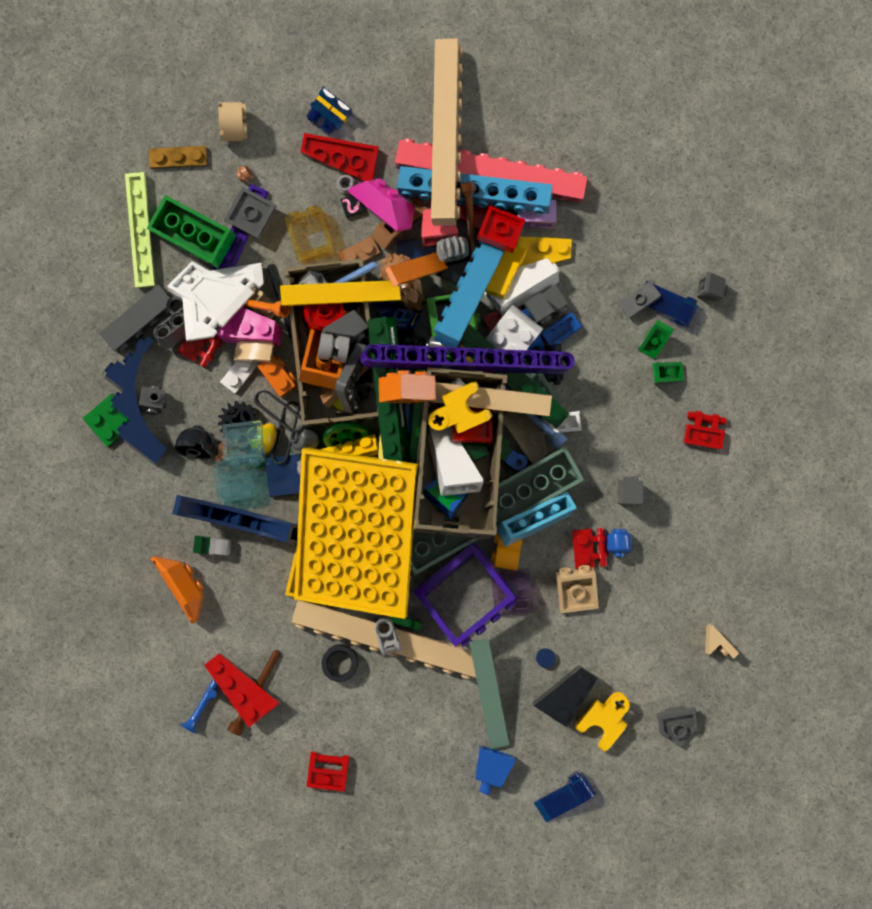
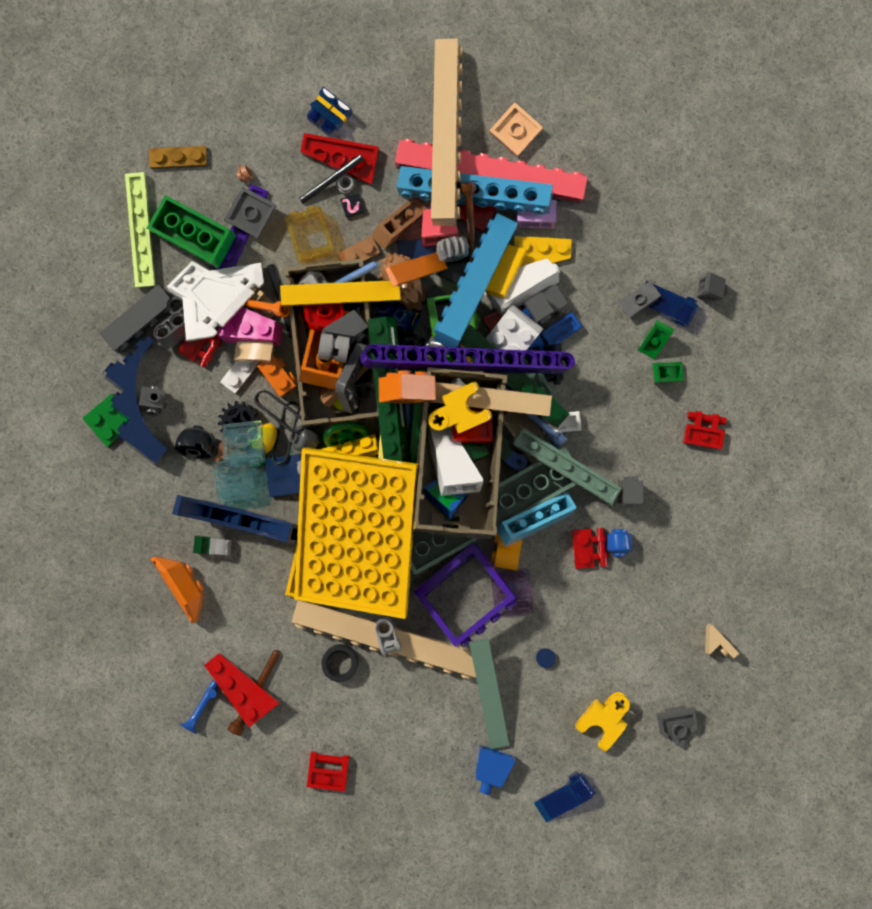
(231, 121): tan brick -> none
(332, 178): none -> black bar
(385, 203): dark pink wedge -> none
(407, 622): green plate -> none
(501, 229): red plate -> none
(516, 129): none -> light nougat plate
(567, 466): none -> sand green tile
(567, 695): black wedge -> none
(577, 589): tan plate -> none

